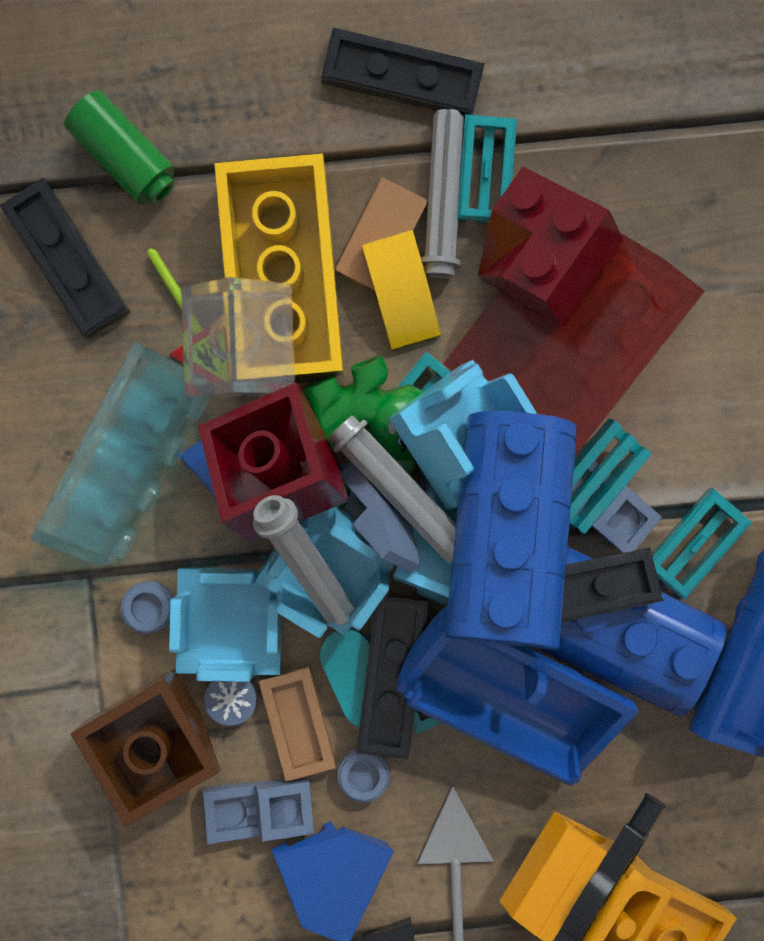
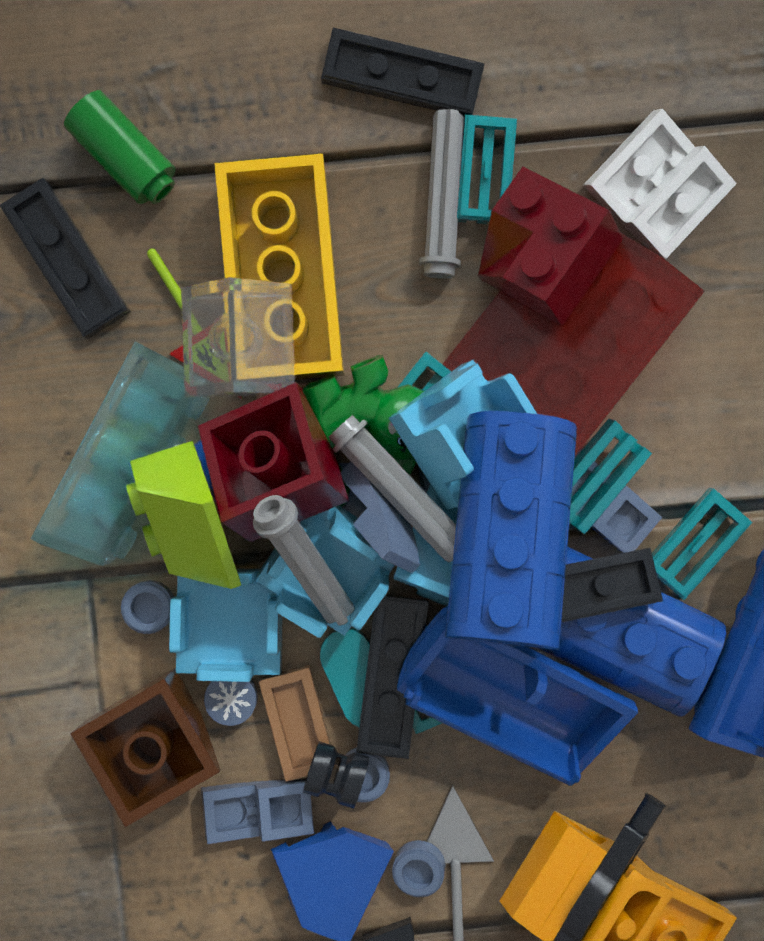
(181, 516): none -> lime slope
(348, 776): none -> black wheel
(388, 213): medium nougat tile -> none
(401, 290): yellow slope -> none
(418, 868): none -> sand blue tile
(660, 184): none -> white slope

